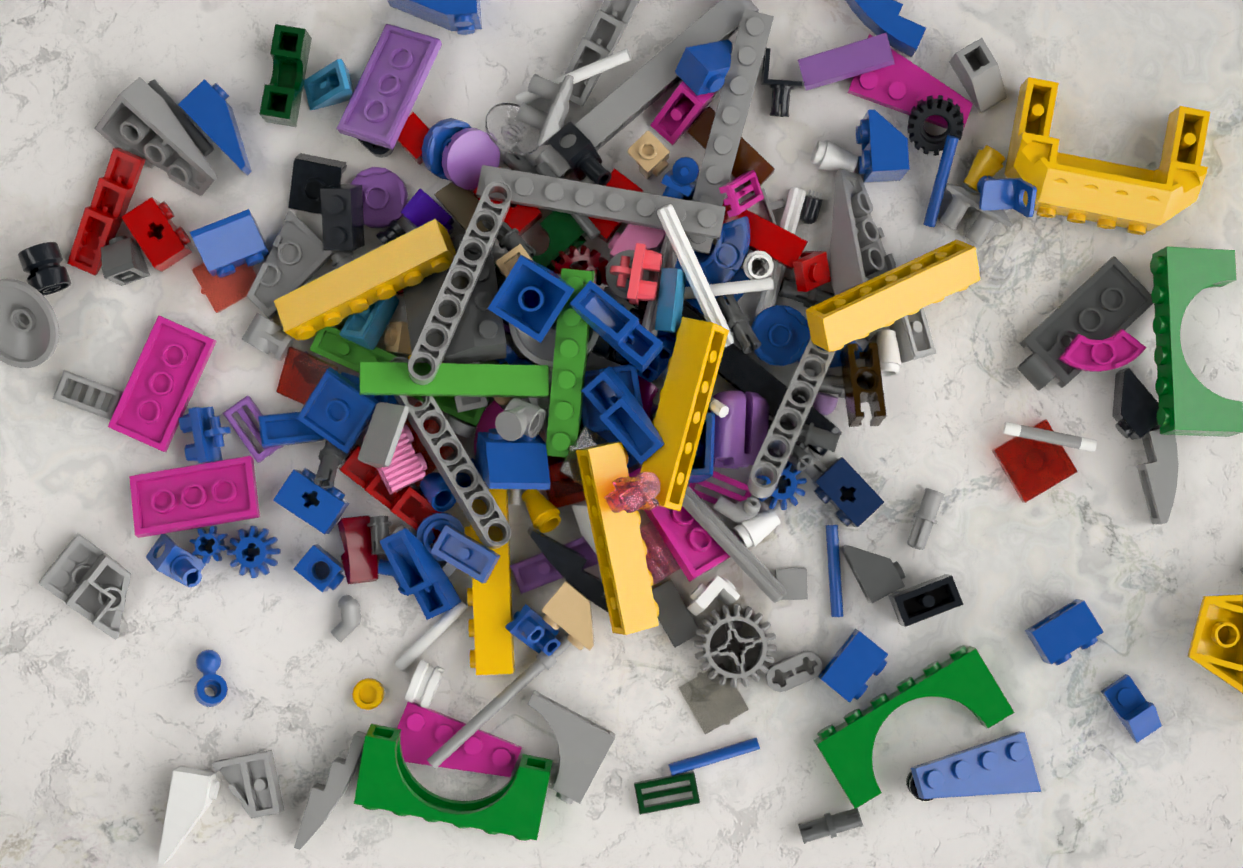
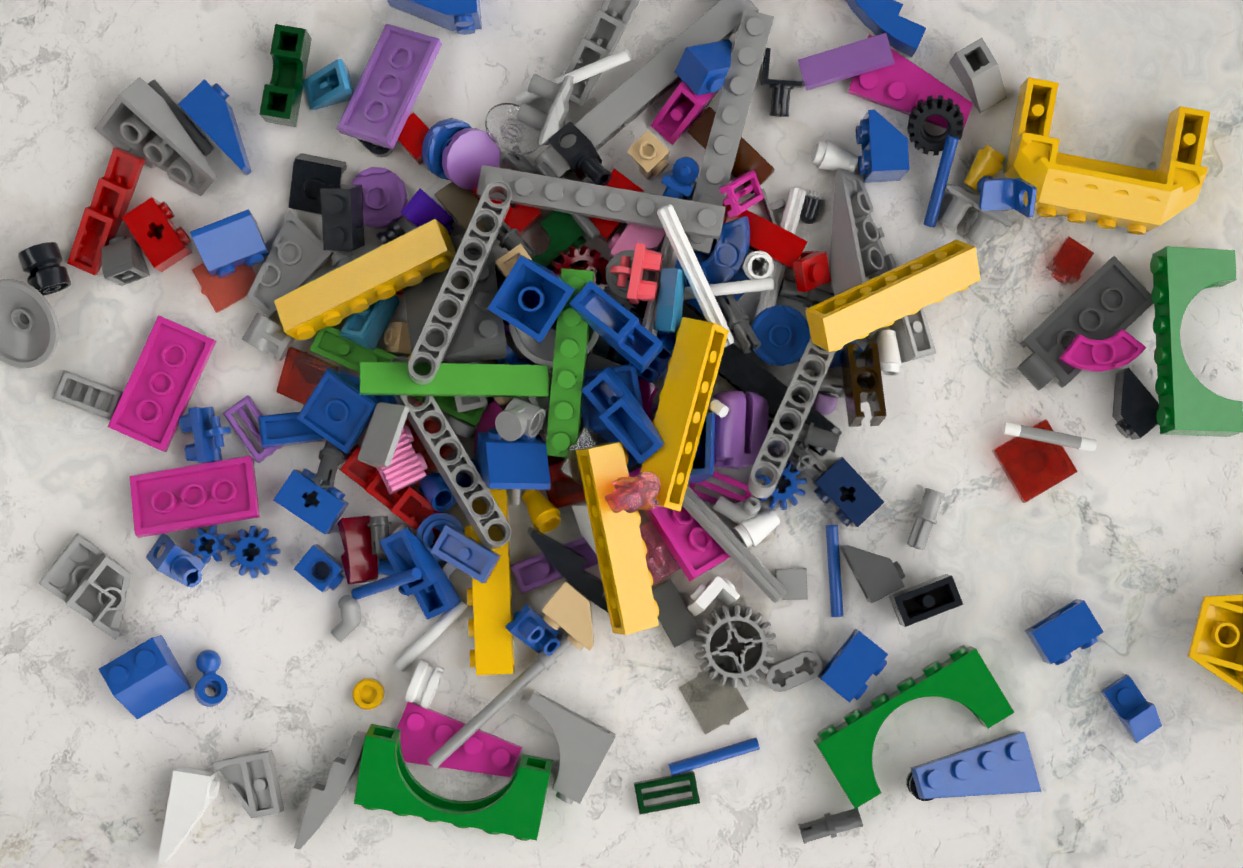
(145, 677): none -> blue slope
(386, 583): none -> blue bar
(1069, 261): none -> clear red bracket
(1159, 474): light grey slope -> none

